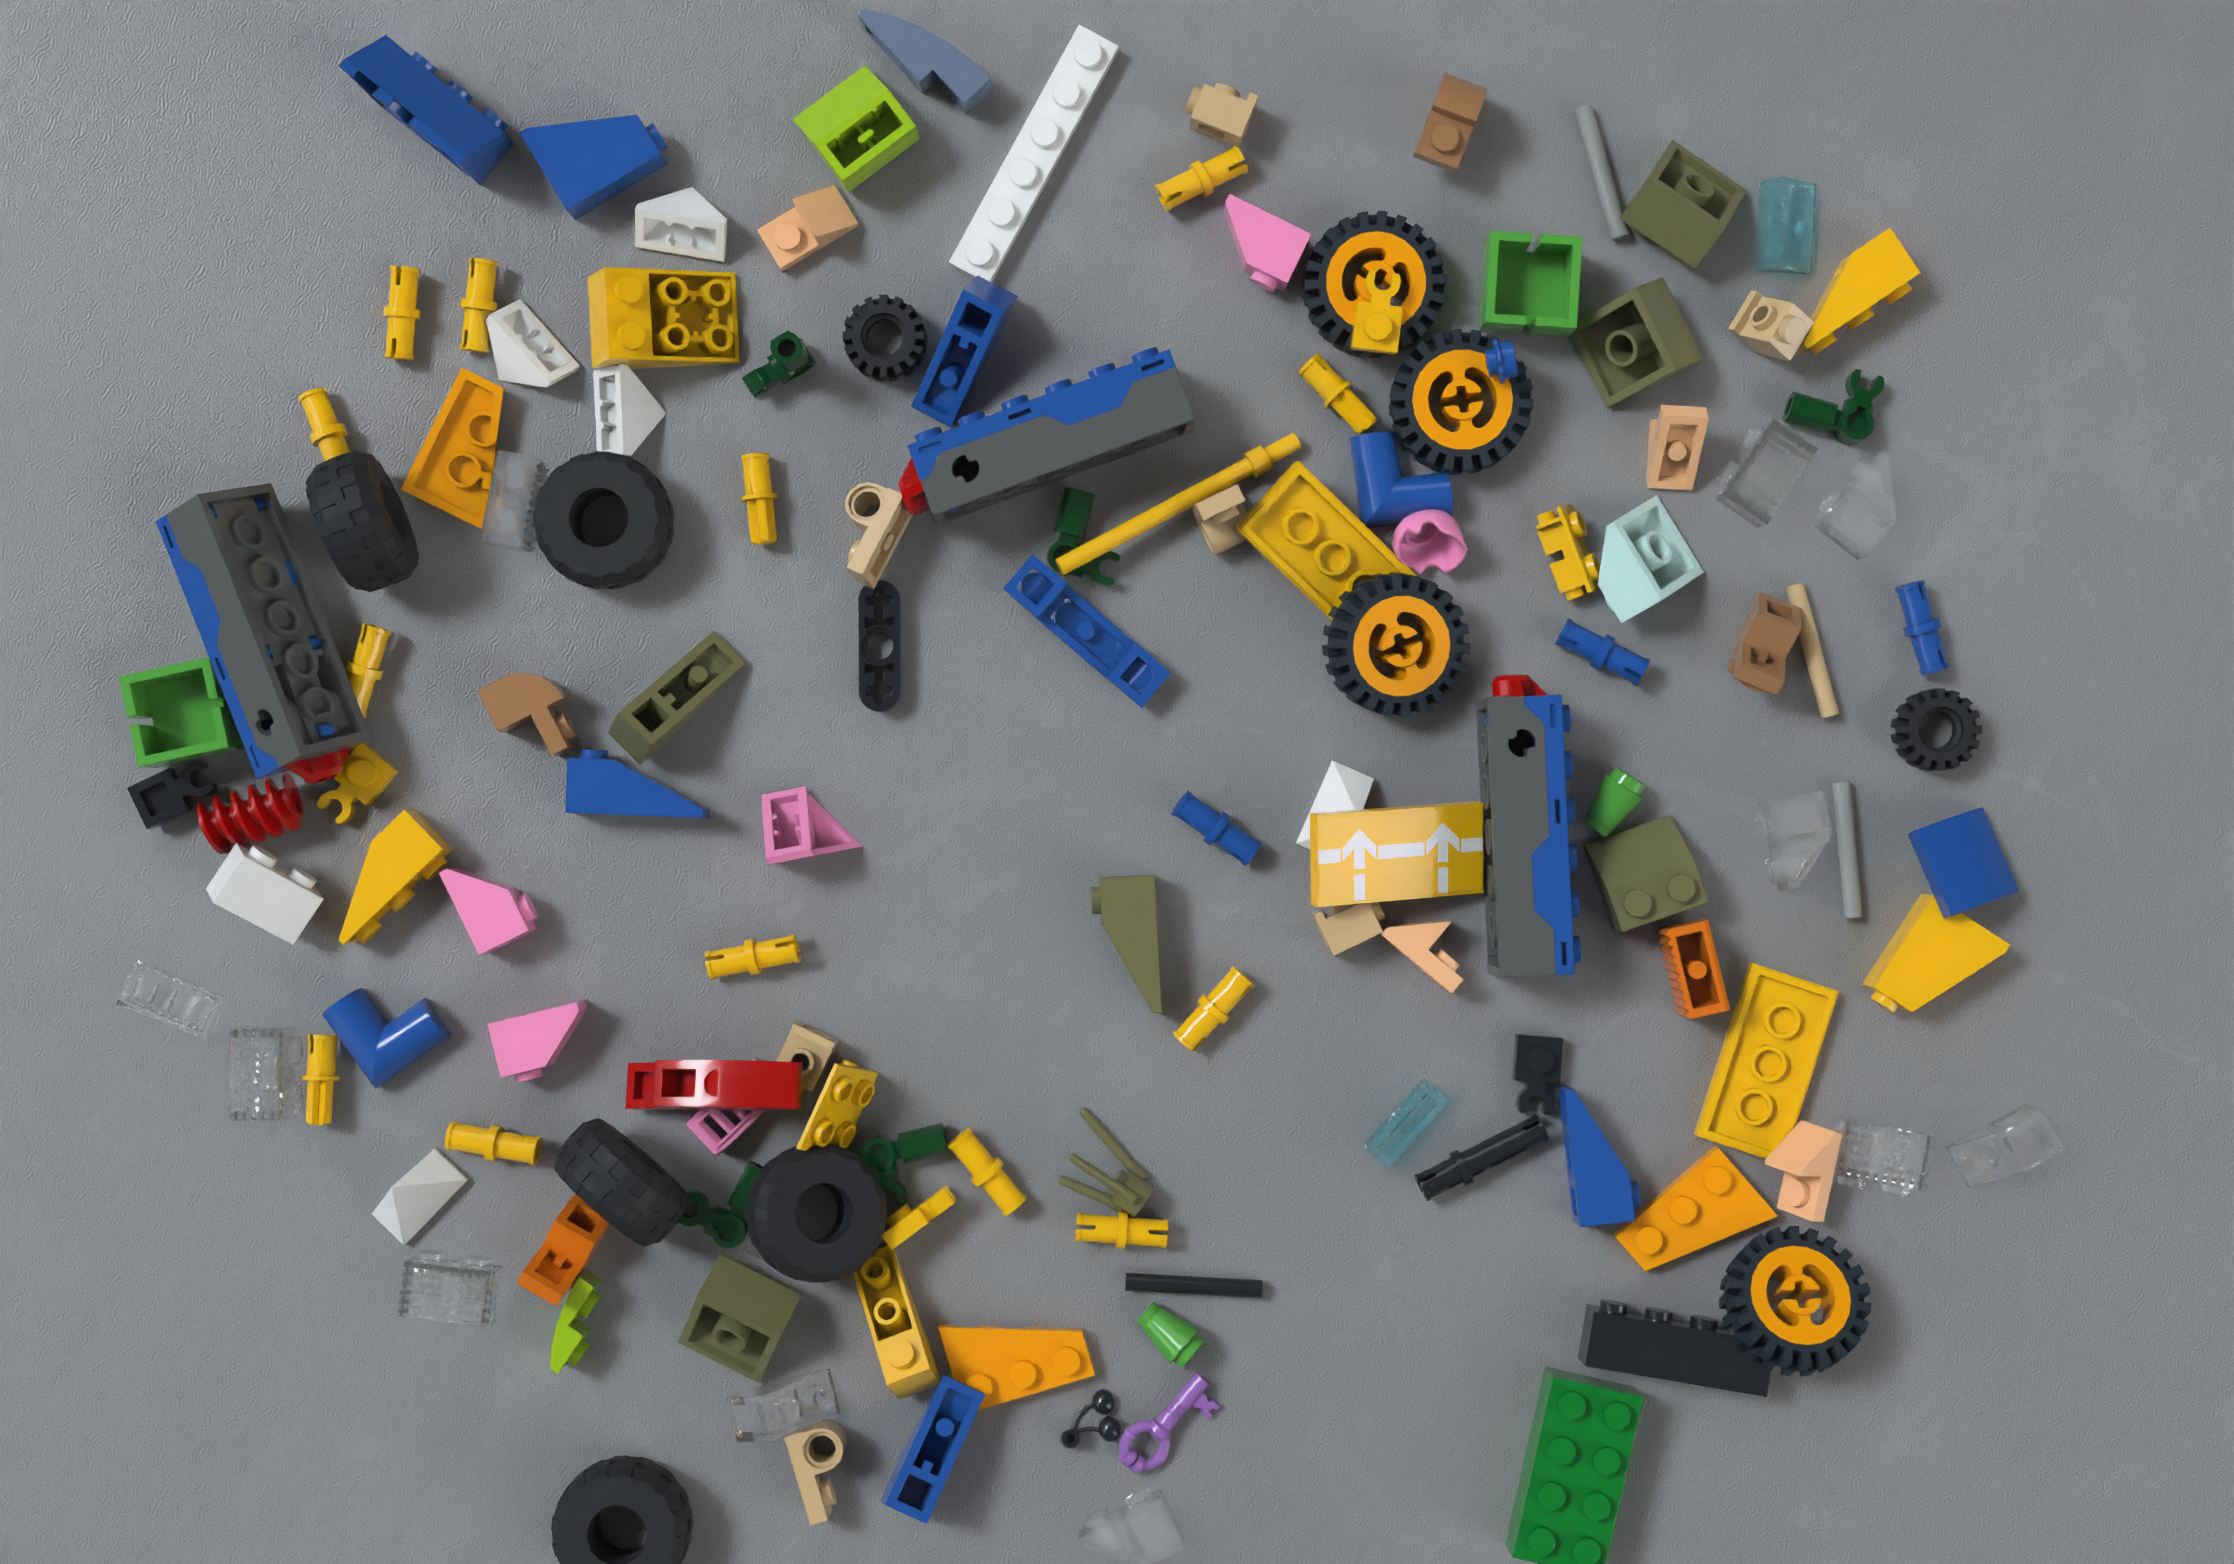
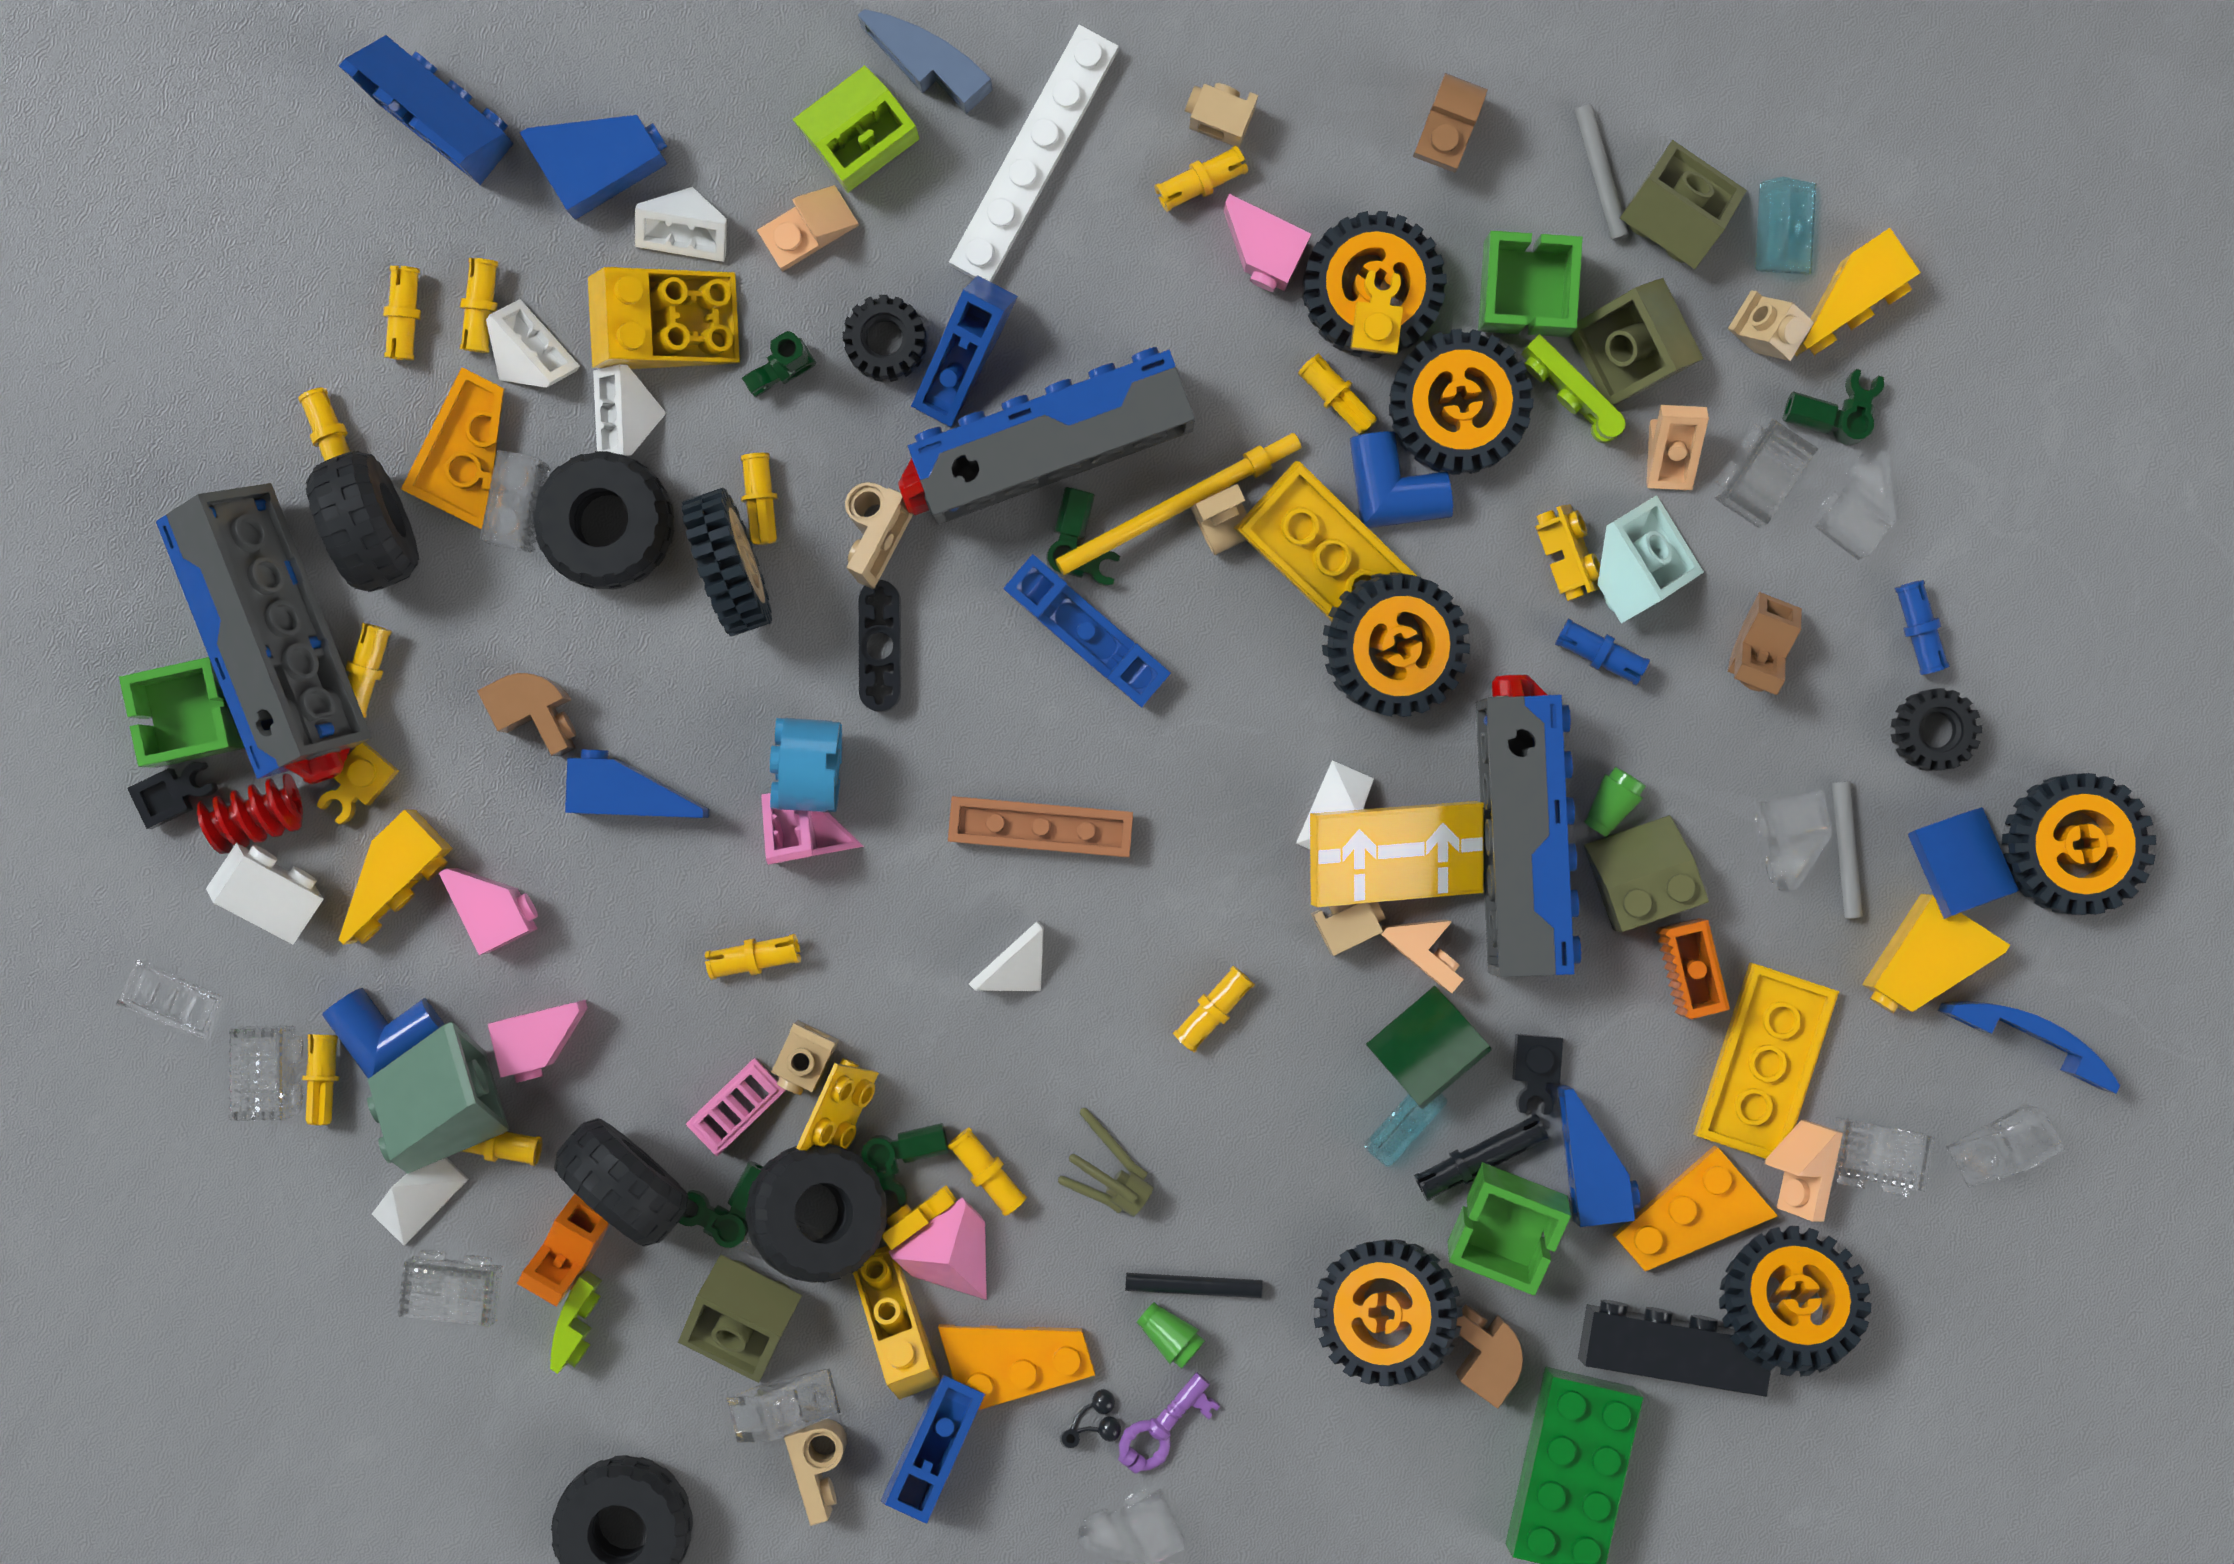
(435, 1100): none -> sand green slope
(675, 698): olive slope -> none
(714, 1085): red slope -> none
(726, 562): none -> black wheel
(806, 765): none -> dark azure brick
(948, 1251): none -> bright pink slope
(1017, 967): none -> white slope
(1040, 826): none -> nougat plate
(1121, 1230): yellow pin -> none
(1131, 923): olive slope -> none
(1216, 828): blue pin -> none
(1428, 1047): none -> dark green slope
(1429, 540): bright pink hair -> none
(1431, 1314): none -> wheel
(1494, 1361): none -> medium nougat brick
(1501, 361): blue plate -> none
(1504, 1229): none -> bright green piece
(1574, 390): none -> lime plate
(1813, 653): tan bar -> none
(2080, 1059): none -> blue slope
(2119, 840): none -> wheel

